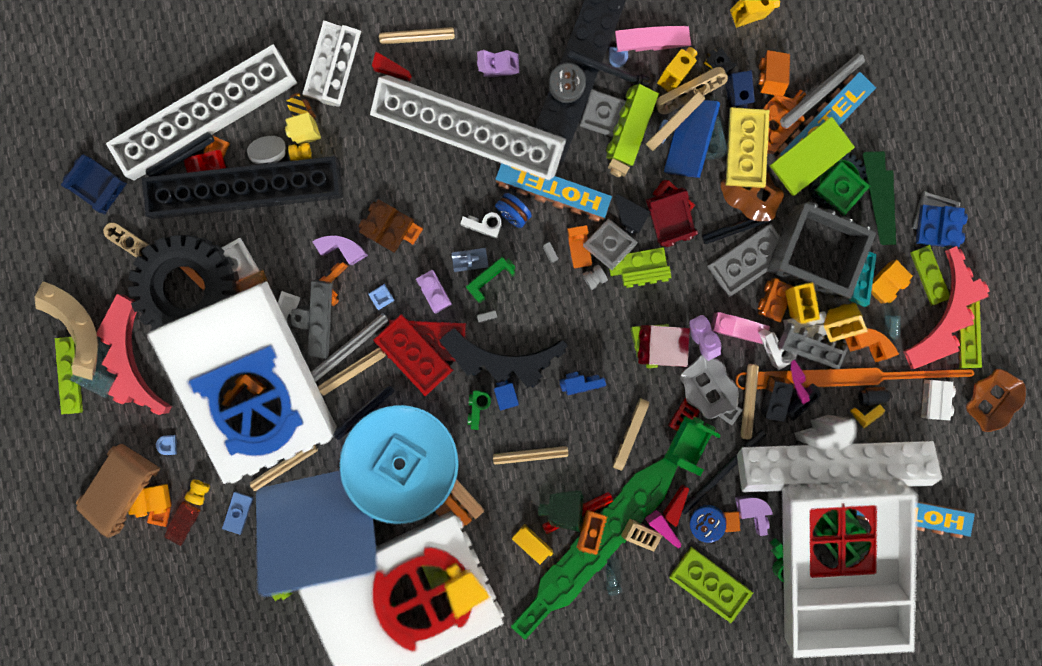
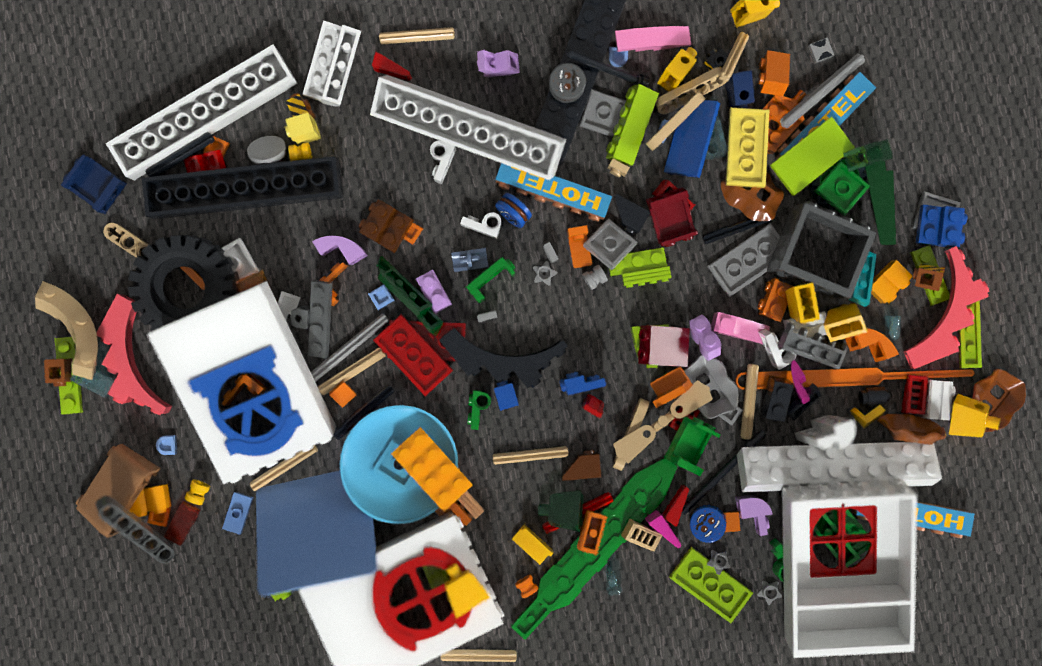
(53, 368): none -> dark orange brick
(131, 523): none -> dark grey beam
(342, 394): none -> orange tile
(409, 295): none -> dark green wedge
(431, 469): none -> light orange plate
(445, 160): none -> white plate
(480, 655): none -> tan axle
(526, 586): none -> orange wheel
(545, 278): none -> light grey plate
(584, 466): none -> reddish brown slope
(593, 405): none -> red slope
(635, 442): none -> tan piece
(670, 386): none -> orange panel
(723, 561): none -> light grey plate
(733, 57): none -> tan axle
(773, 595): none -> light grey plate
(821, 50): none -> light grey tile
(873, 154): none -> clear green torso
(912, 428): none -> dark orange piece
(921, 403): none -> red slope
(932, 282): none -> dark orange brick
(971, 417): none -> yellow torso

